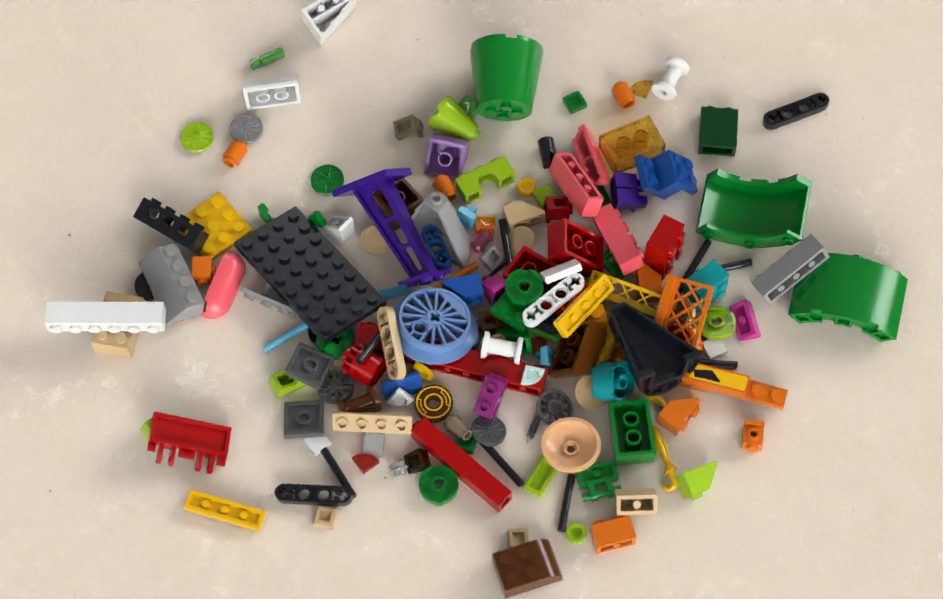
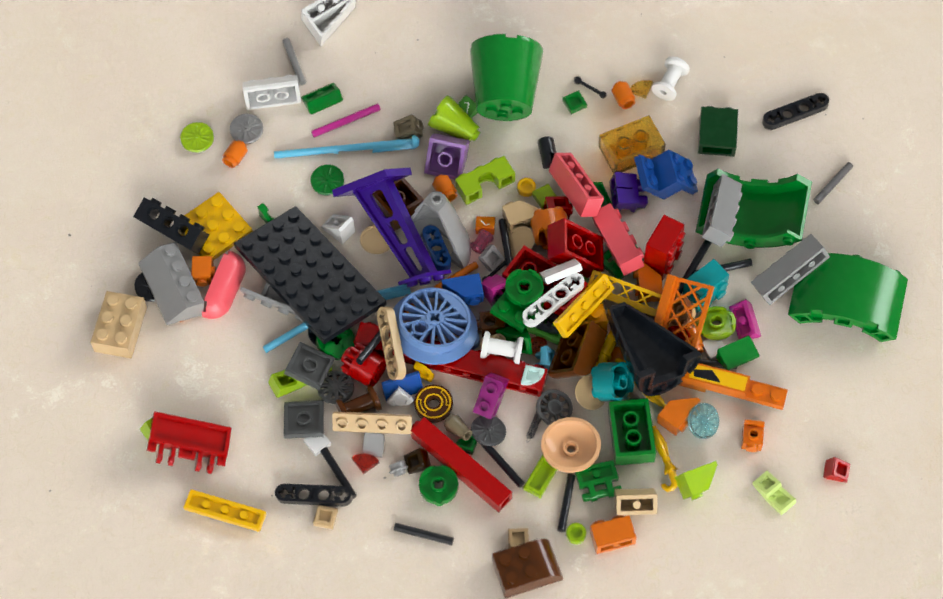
(105, 316): white brick -> none
(267, 58): bright green axle -> none
(294, 62): none -> light grey bar
(317, 219): green tile -> none
(322, 98): none -> green slope
(343, 121): none -> dark pink bar
(380, 146): none -> medium azure bar
(423, 534): none -> black bar
(467, 216): medium azure tile -> none
(541, 220): none -> orange brick
(577, 80): none -> black hinge
(590, 156): coral brick -> none
(703, 420): none -> clear light blue wheel
(722, 211): none -> light grey brick
(737, 353): none -> green slope
(773, 493): none -> yellowish green slope
(836, 179): none -> flat silver bar
(836, 470): none -> red slope

